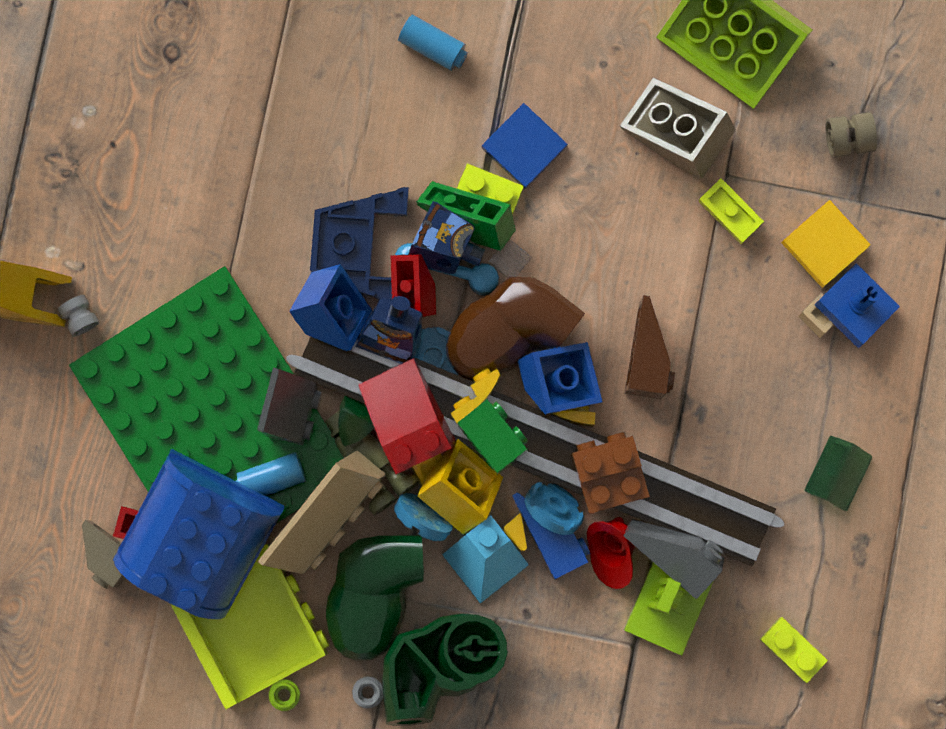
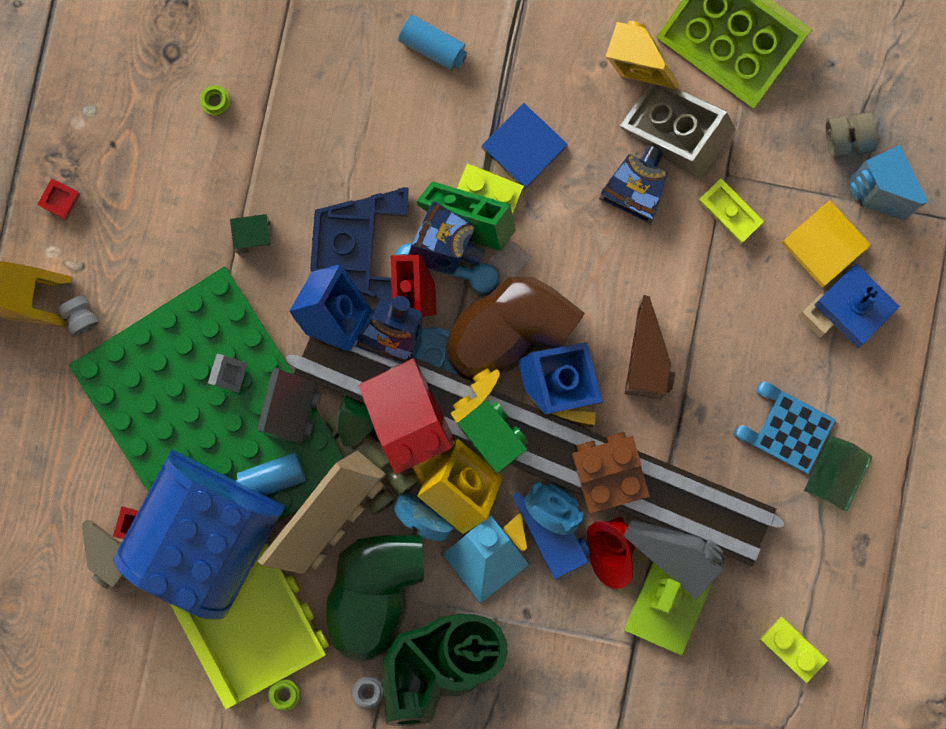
(58, 199): none -> red plate
(214, 91): none -> lime plate
(227, 373): none -> light grey plate
(250, 232): none -> dark green panel
(637, 185): none -> torso
(638, 56): none -> yellow slope
(791, 430): none -> dark azure flag
(888, 185): none -> dark azure slope

